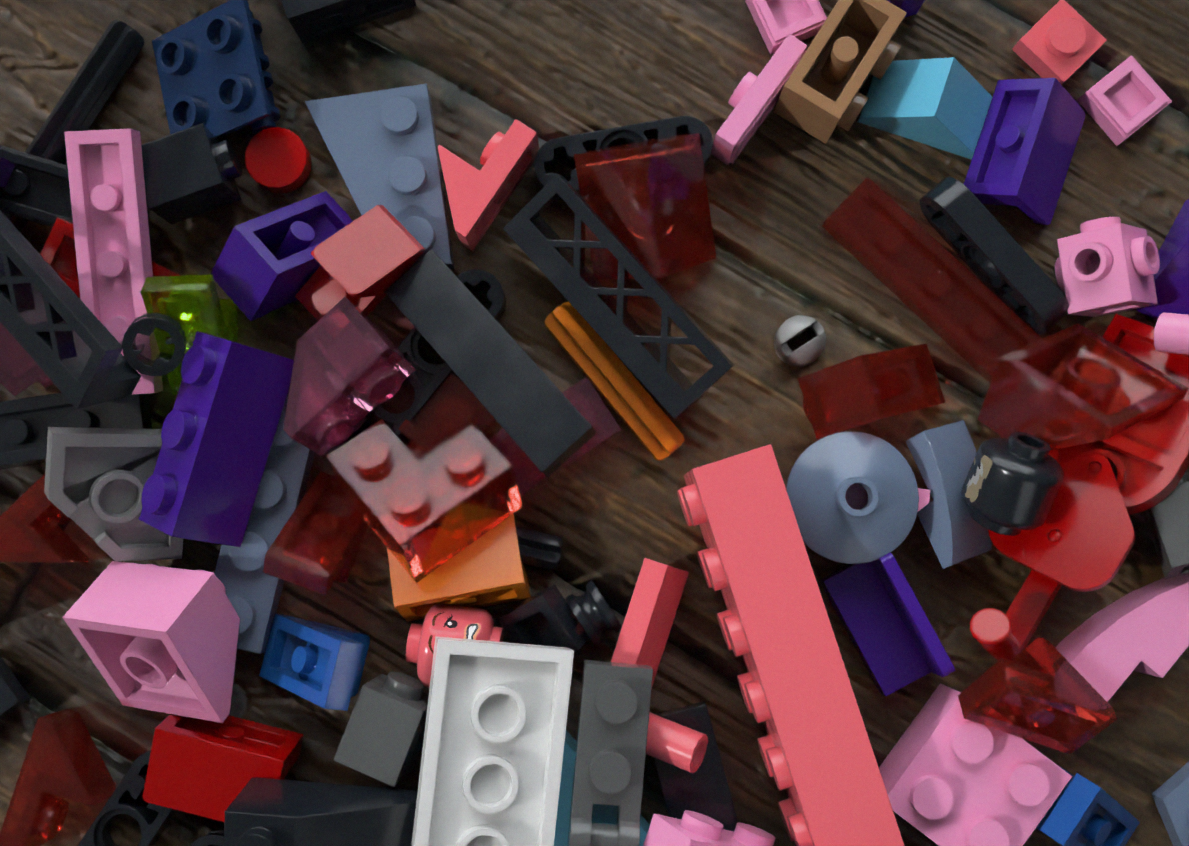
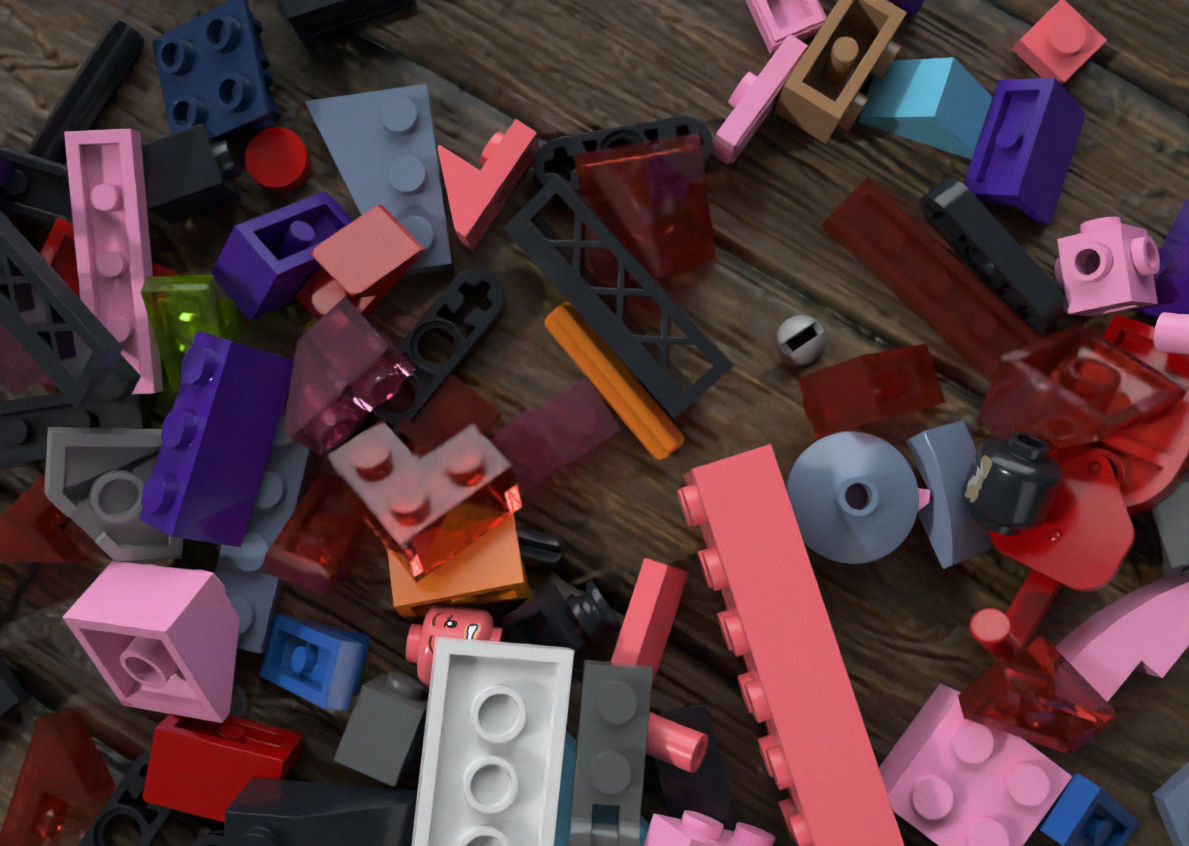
(164, 362): black bush -> none
(491, 363): black tile -> none
(886, 623): dark purple panel -> none
(1124, 100): bright pink tile -> none

